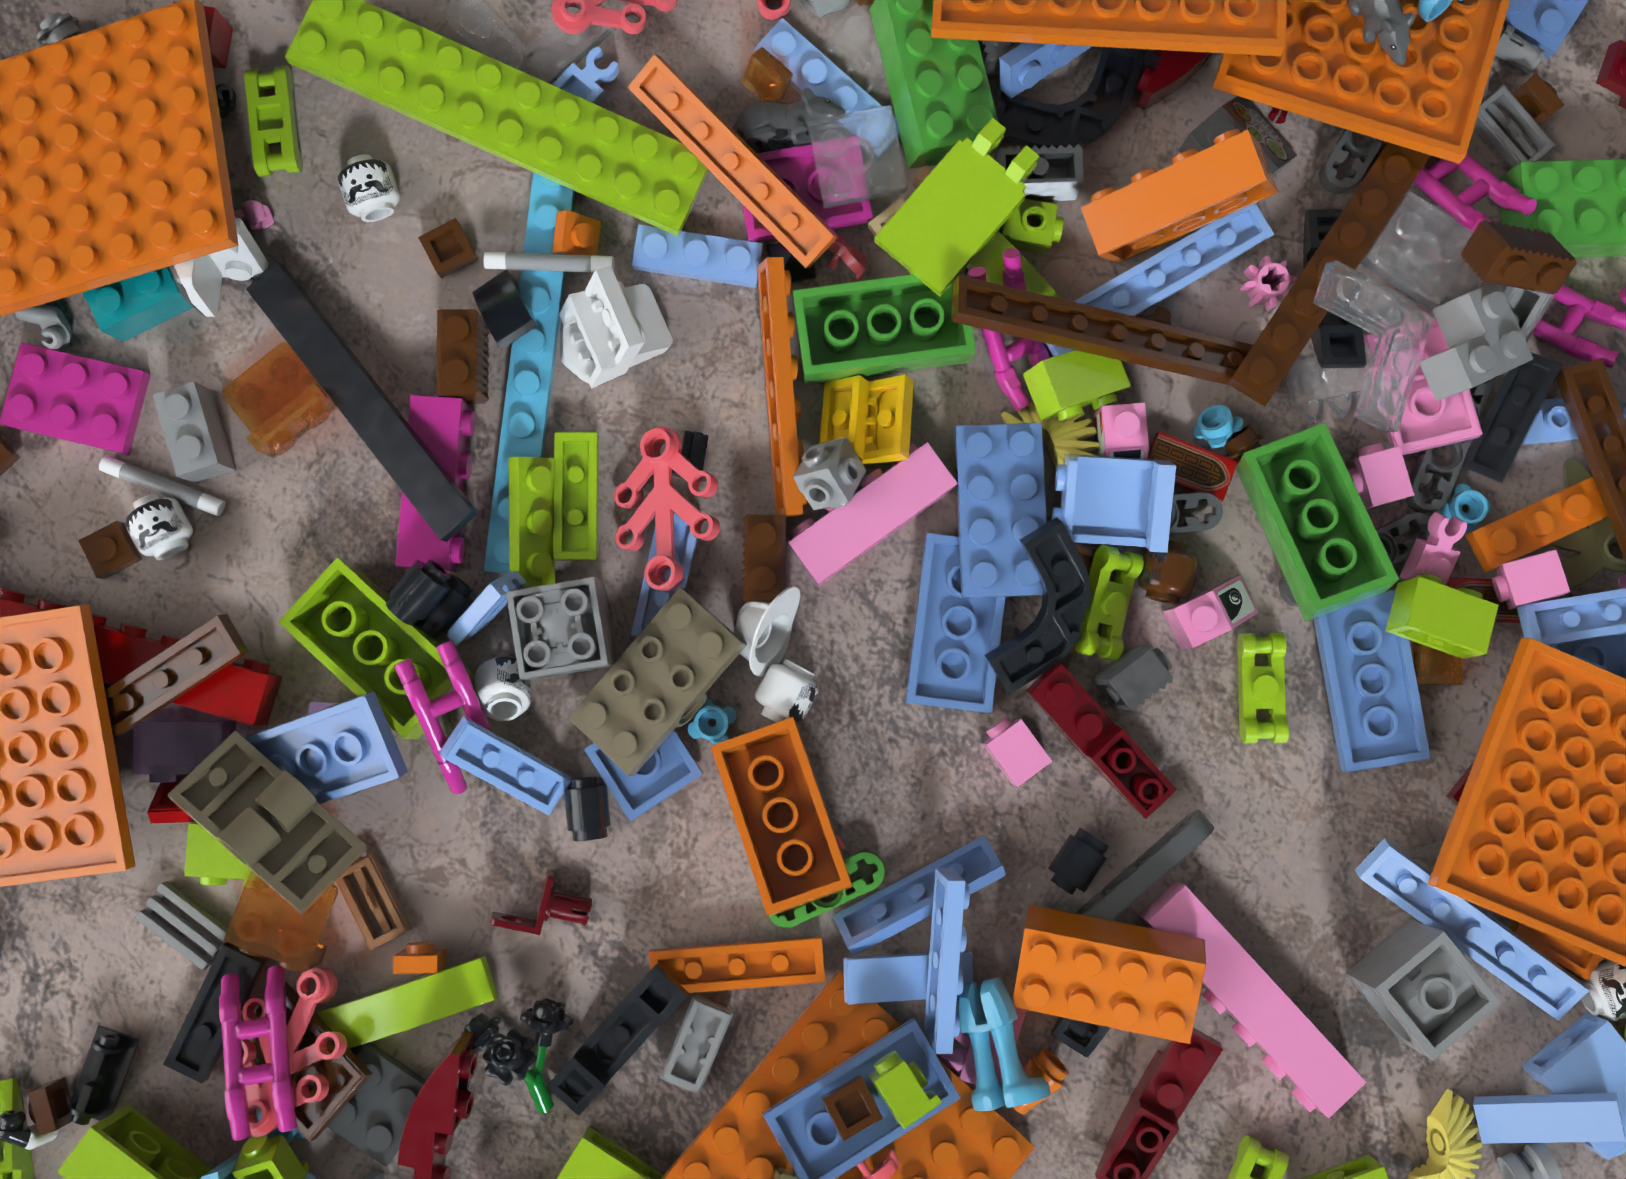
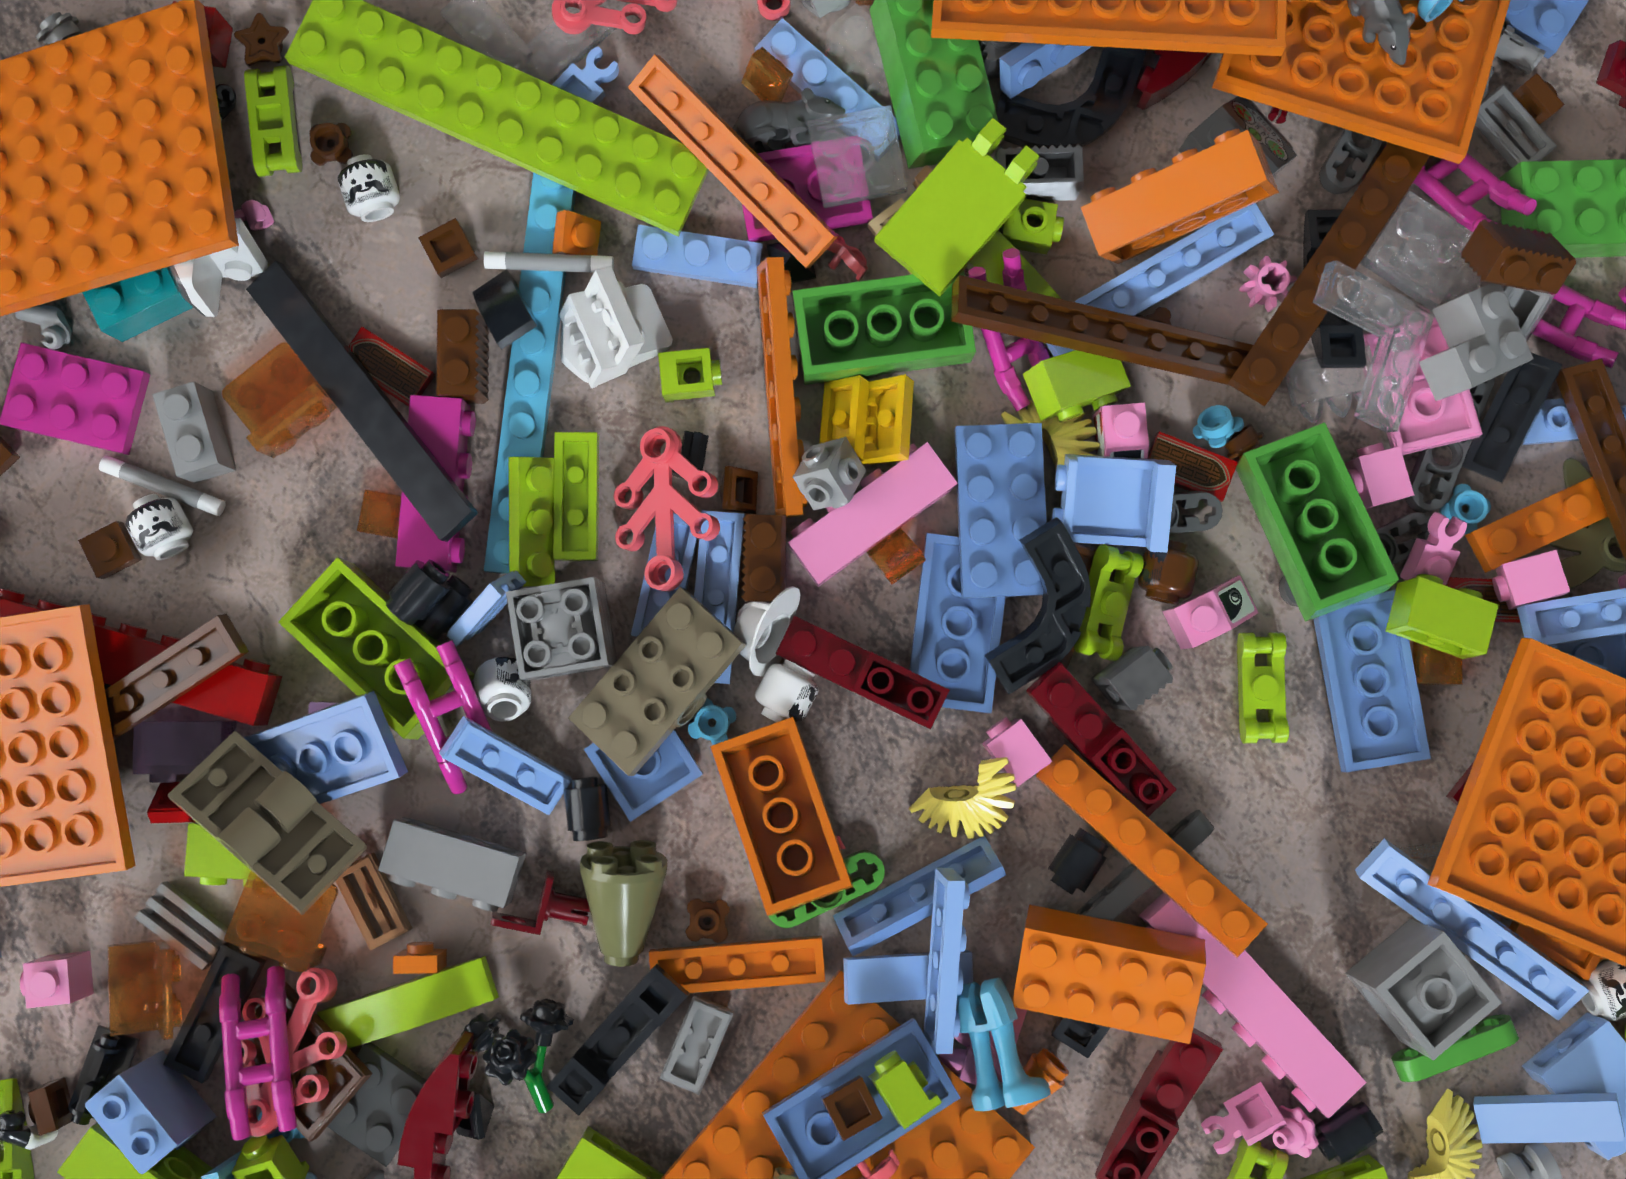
(57, 979): none -> bright pink brick
(142, 988): none -> clear orange bracket
(149, 1111): none -> light blue panel
(270, 49): none -> reddish brown plate
(320, 136): none -> reddish brown plate
(380, 514): none -> clear orange plate
(390, 367): none -> tile
(451, 863): none -> light grey brick
(479, 1119): none -> black slope
(622, 895): none -> olive cone
(677, 364): none -> lime brick
(716, 911): none -> reddish brown plate
(720, 572): none -> light blue plate
(739, 489): none -> reddish brown slope
(862, 672): none -> dark red slope
(896, 556): none -> clear orange plate
(973, 805): none -> light yellow hair
(1152, 851): none -> orange plate
(1250, 1116): none -> bright pink plate
(1298, 1134): none -> bright pink plant
(1347, 1132): none -> black brick
(1483, 1039): none -> bright green beam

